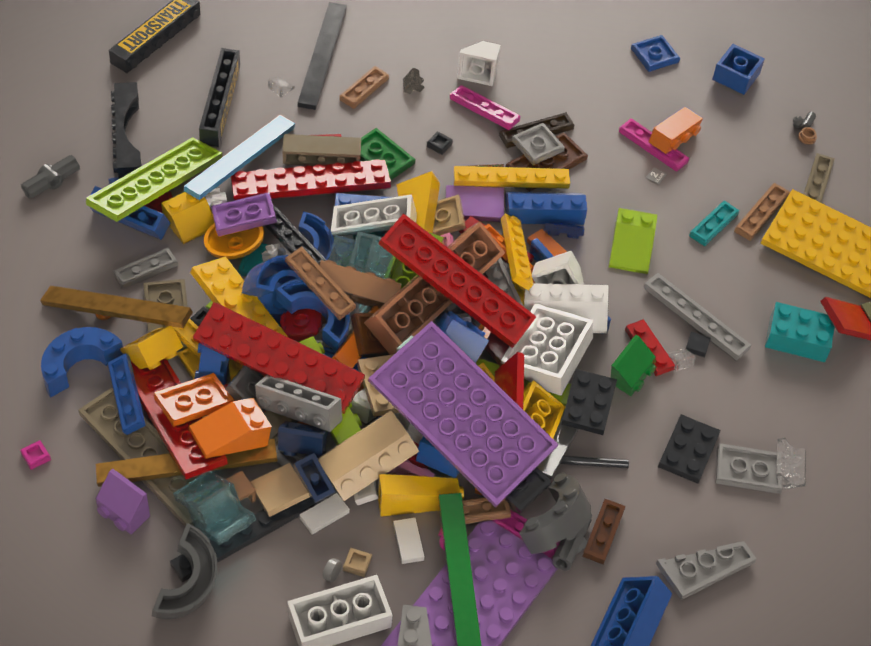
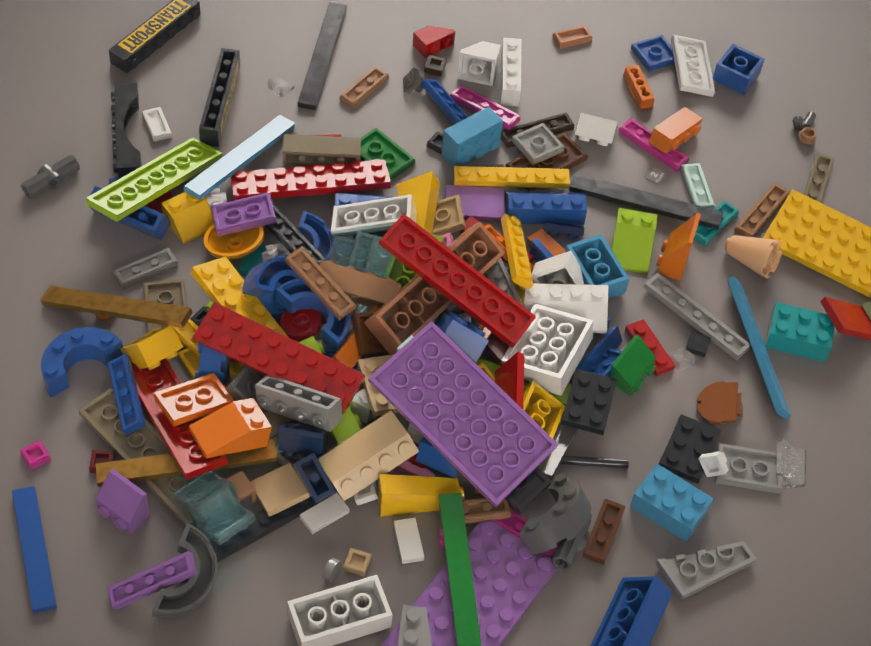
(34, 550): none -> blue tile
(100, 456): none -> dark red tile
(152, 580): none -> medium lavender tile
(156, 124): none -> white tile
(433, 40): none -> red slope
(435, 65): none -> dark brown plate
(444, 100): none -> blue tile
(472, 137): none -> dark azure brick
(510, 72): none -> white brick
(572, 36): none -> nougat tile
(596, 128): none -> white slope
(599, 265): none -> dark azure brick
(602, 355): none -> blue bracket
(638, 87): none -> orange piece
(644, 200): none -> black tile
(671, 502): none -> dark azure brick
(677, 249): none -> orange slope
(692, 65): none -> white tile
(697, 185): none -> light aqua tile
(714, 463): none -> white tile
(720, 403): none -> dark orange piece
(755, 253): none -> light nougat cone
(759, 349): none -> dark azure tile

